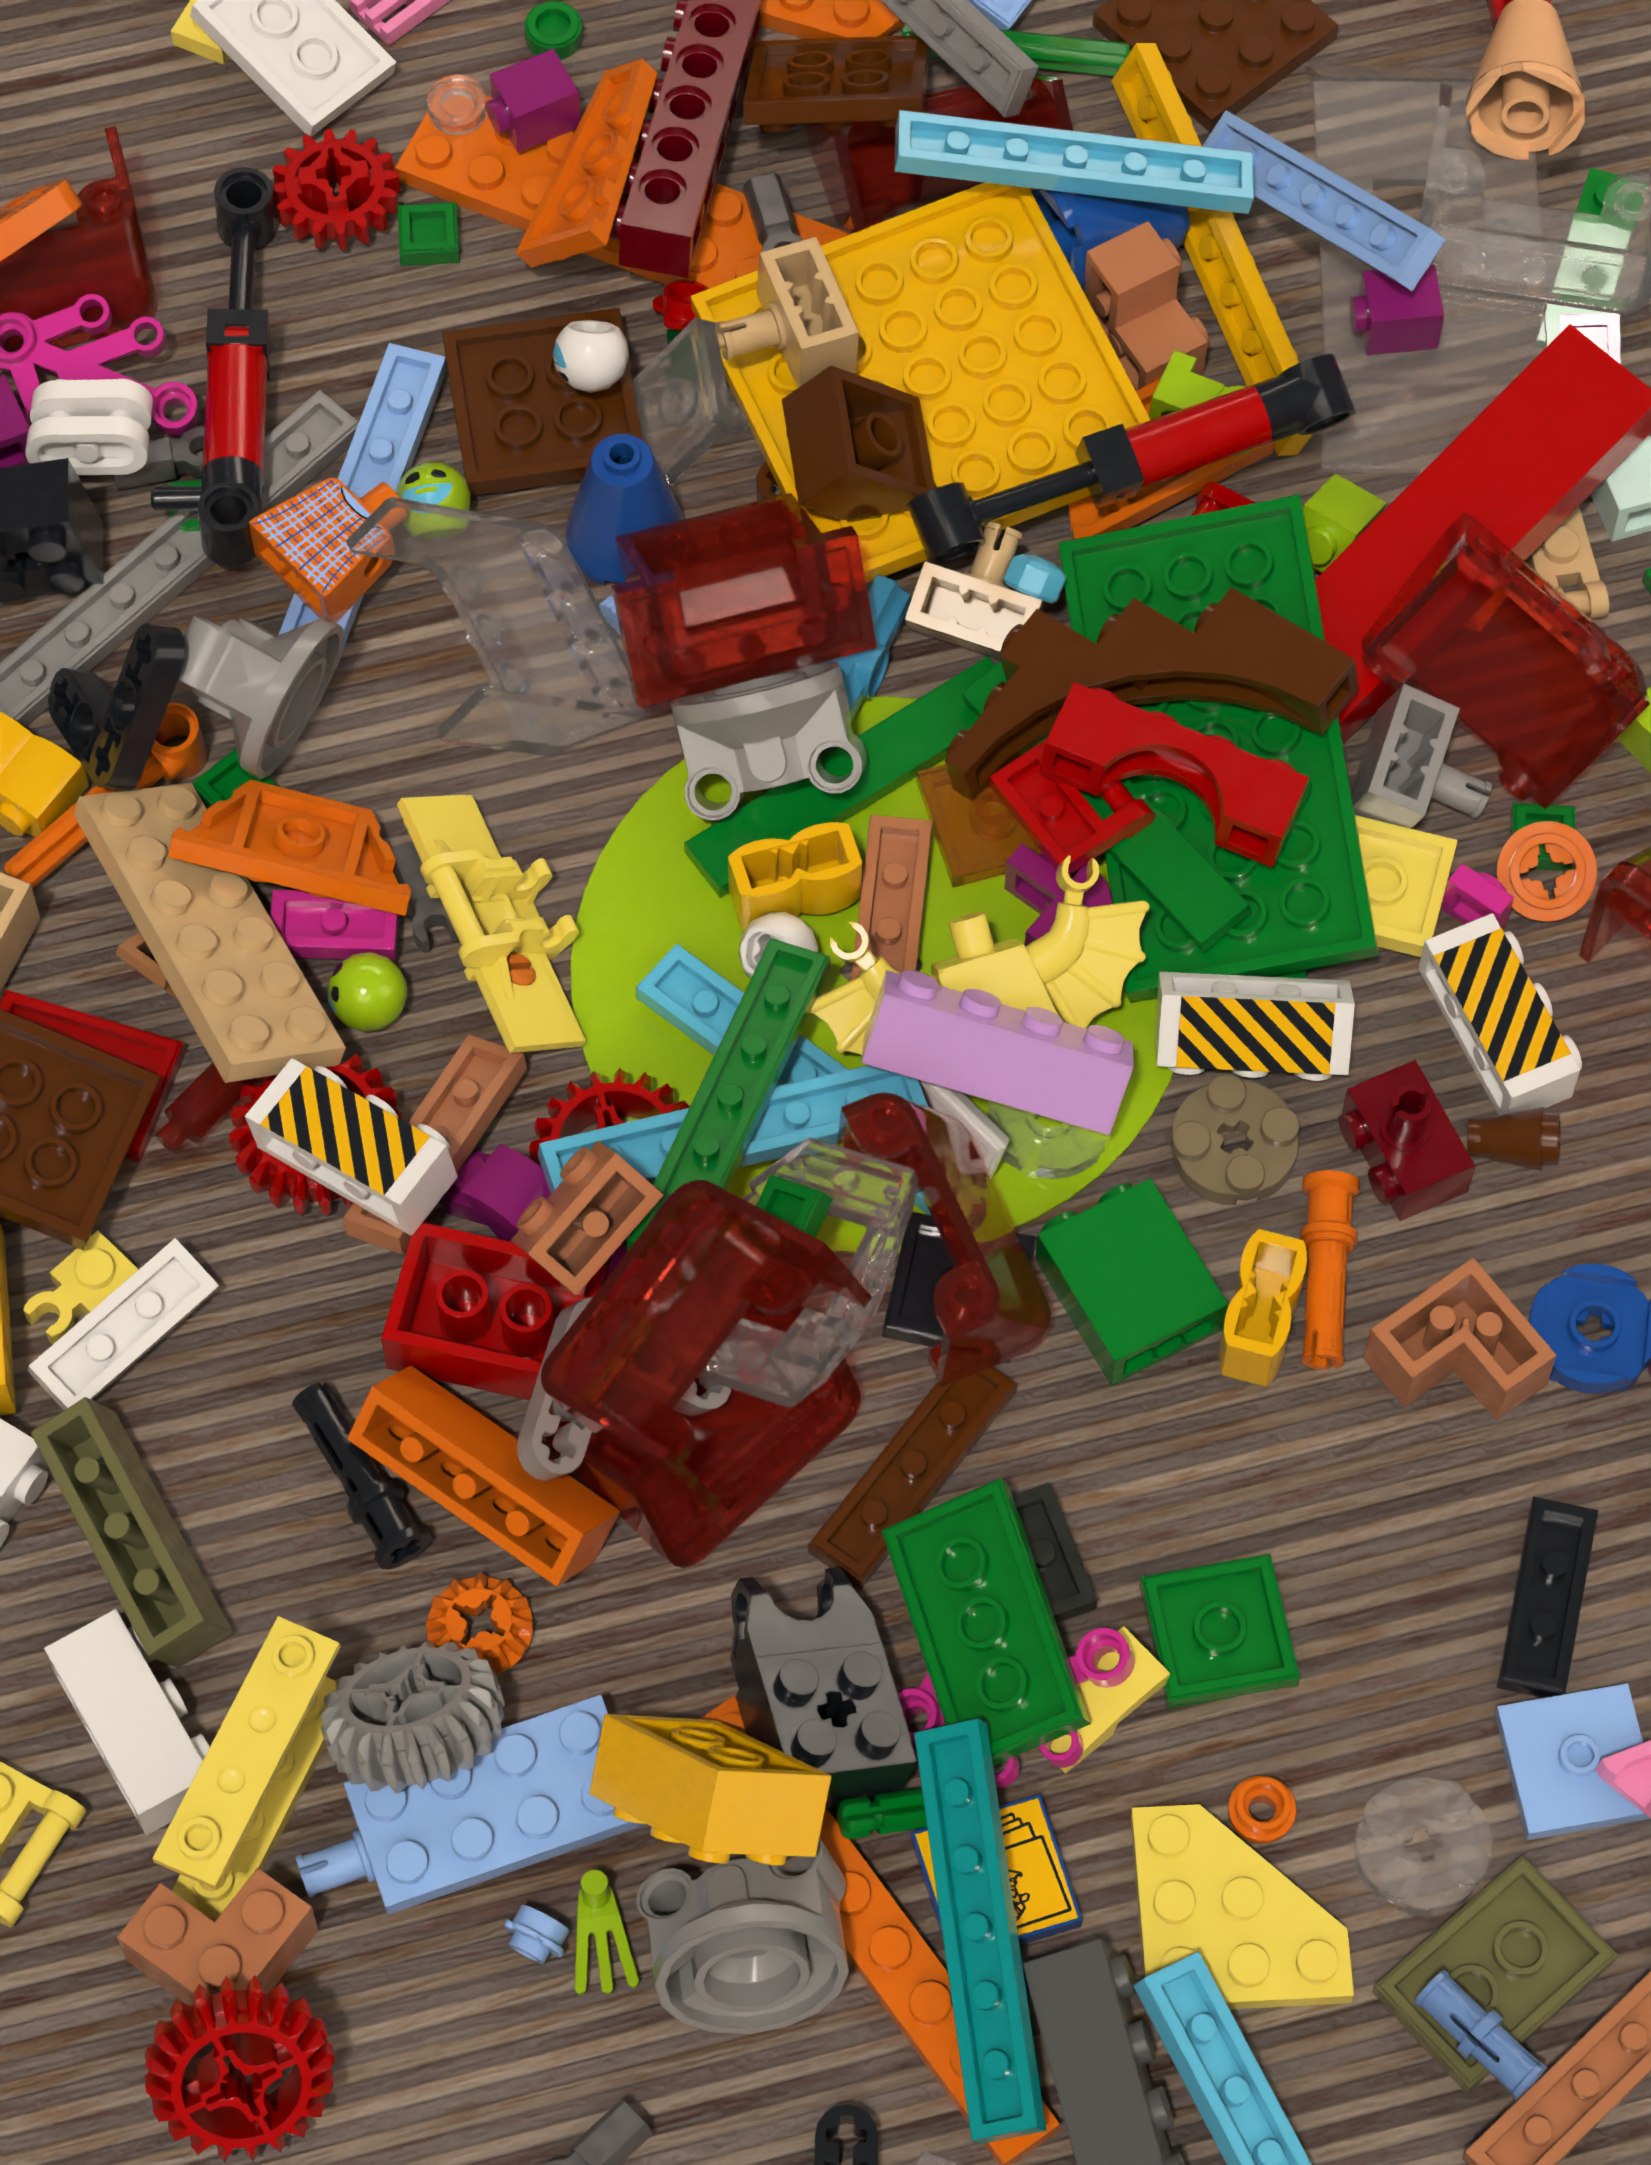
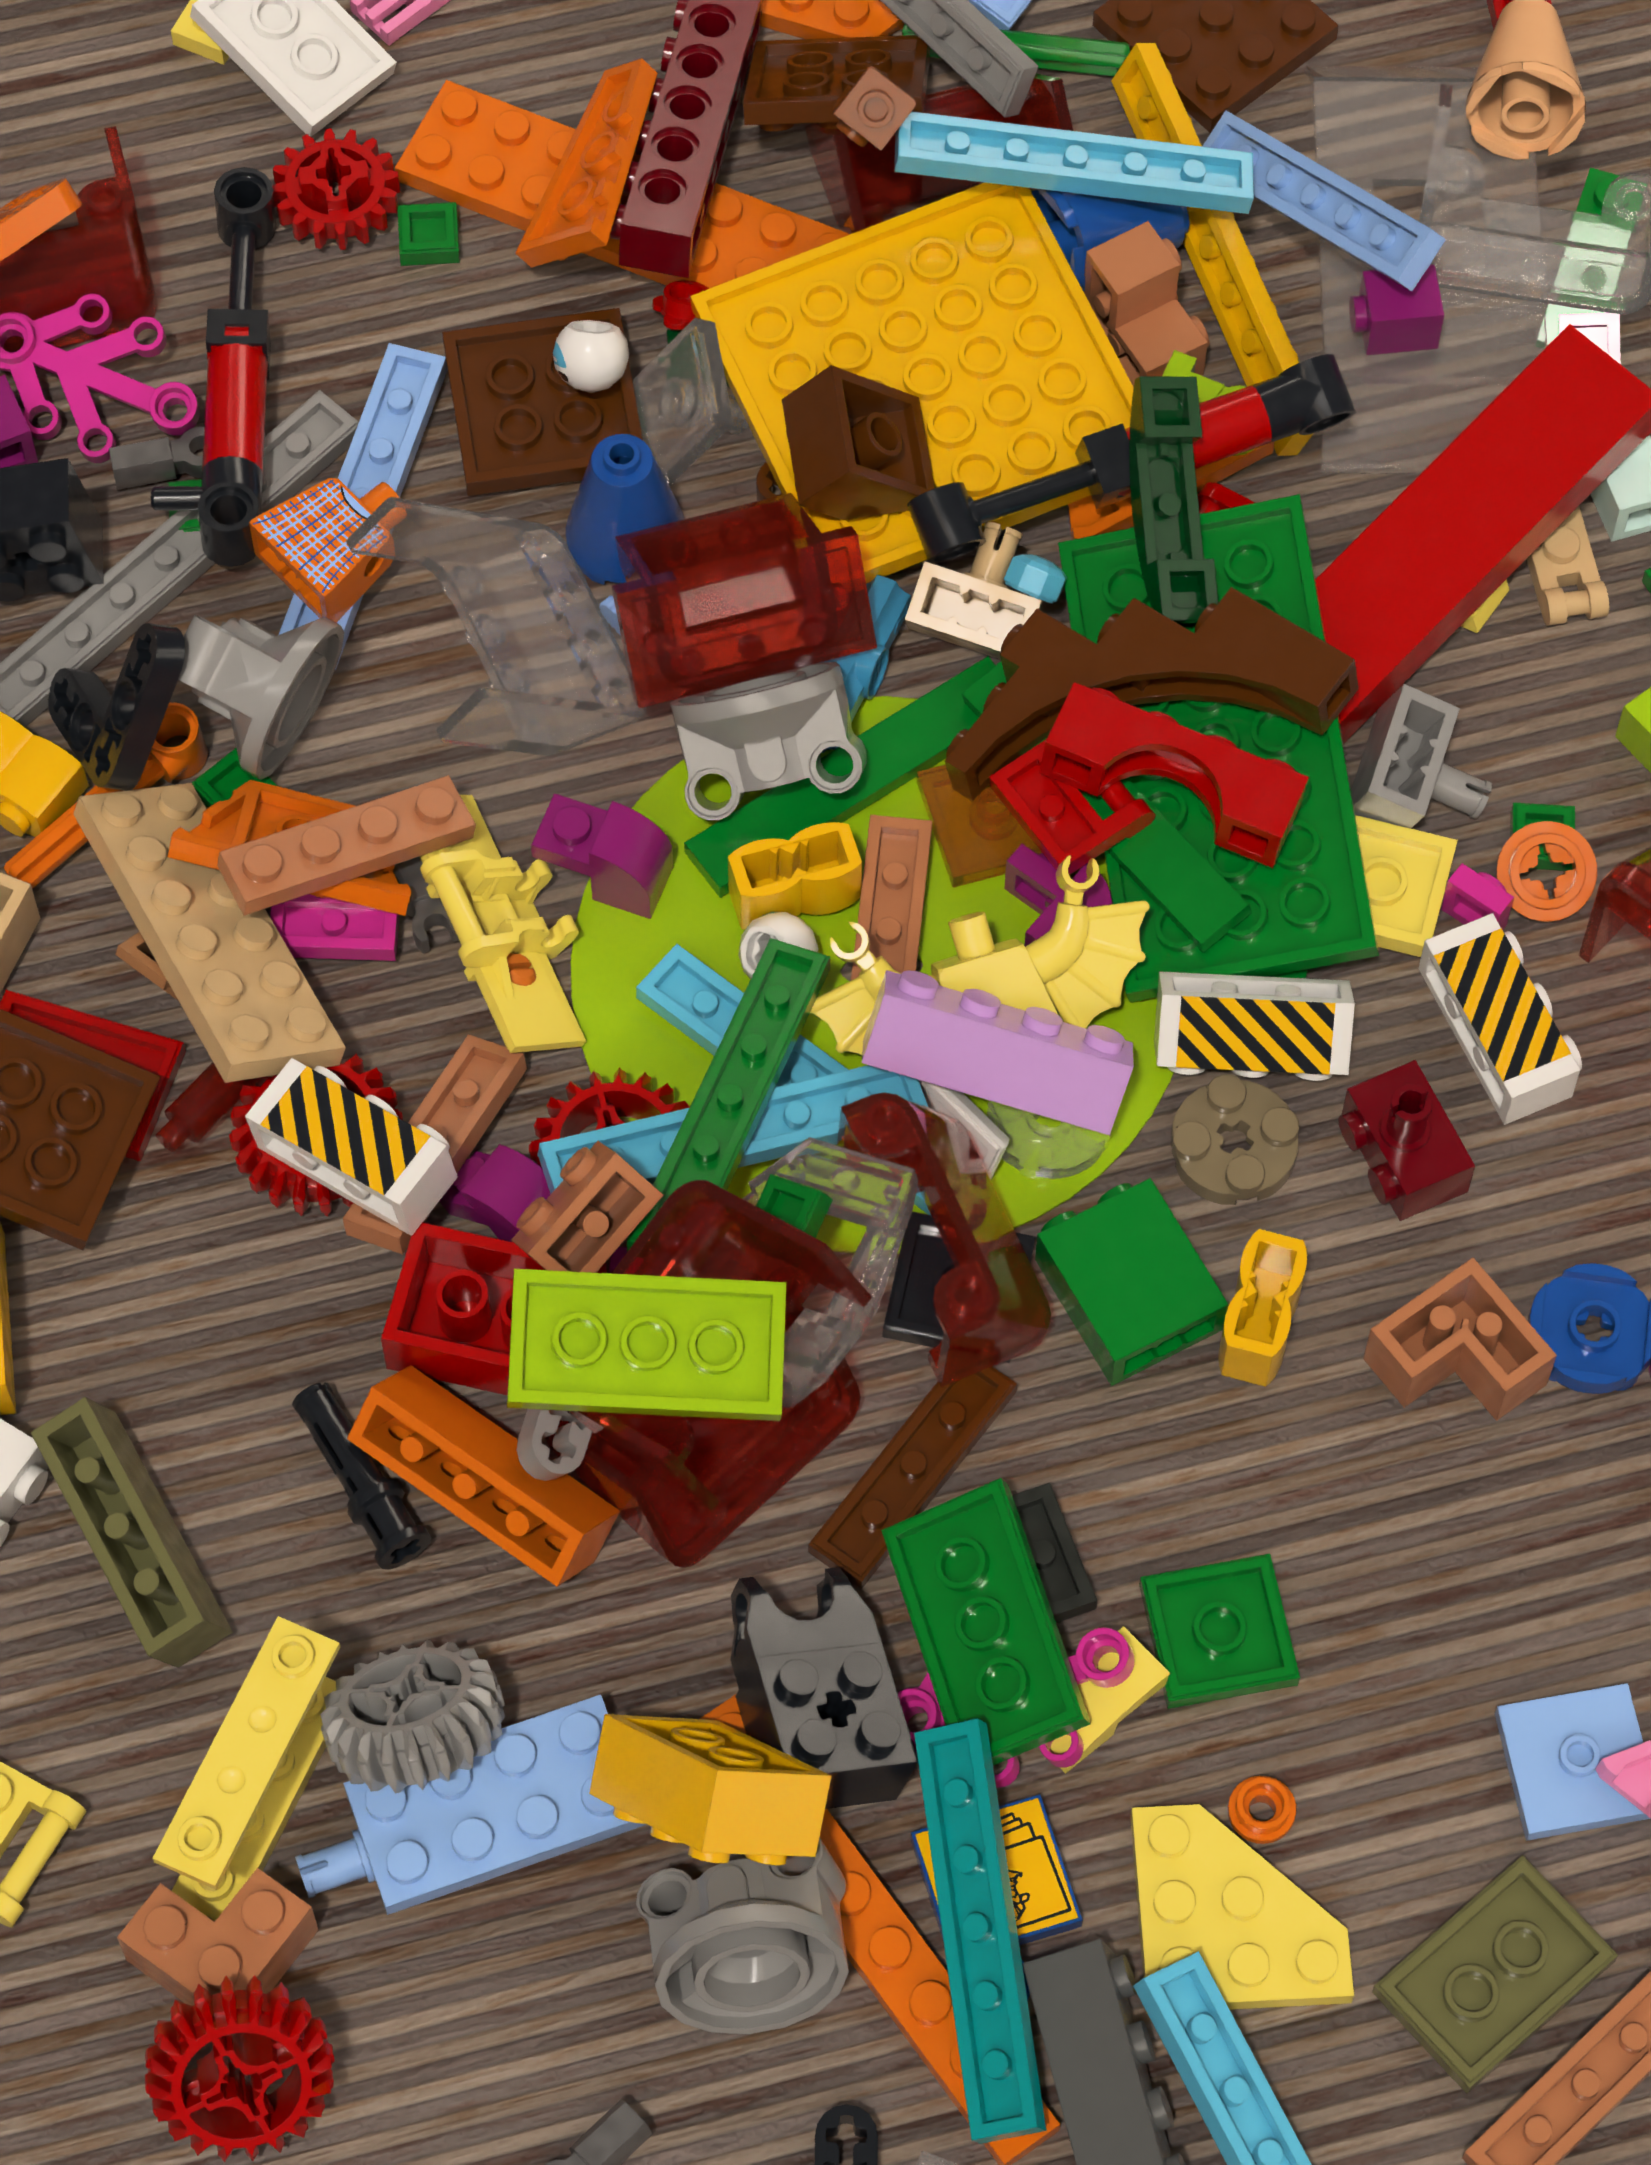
(82, 1284): light yellow plate -> none
(92, 424): white brick -> none
(123, 1326): white plate -> none
(129, 1717): white brick -> none
(346, 845): none -> nougat plate
(367, 991): lime piece -> none
(436, 485): lime piece -> none
(457, 104): clear tile -> none
(508, 1615): orange gear -> none
(533, 101): magenta brick -> none
(536, 1934): light blue plate -> none
(553, 26): green tile -> none
(597, 1916): lime piece -> none
(615, 847): none -> magenta brick
(647, 1345): none -> lime plate
(770, 211): flat silver bar -> none
(800, 314): tan brick -> none
(872, 109): none -> bracket
(885, 1814): green axle -> none
(1165, 497): none -> dark green slope
(1328, 1242): orange pin -> none
(1337, 518): lime brick -> none
(1402, 1877): clear plate -> none
(1480, 2034): medium blue pin -> none
(1511, 656): clear red windscreen -> none
(1517, 1138): reddish brown cone -> none
(1547, 1598): black tile -> none

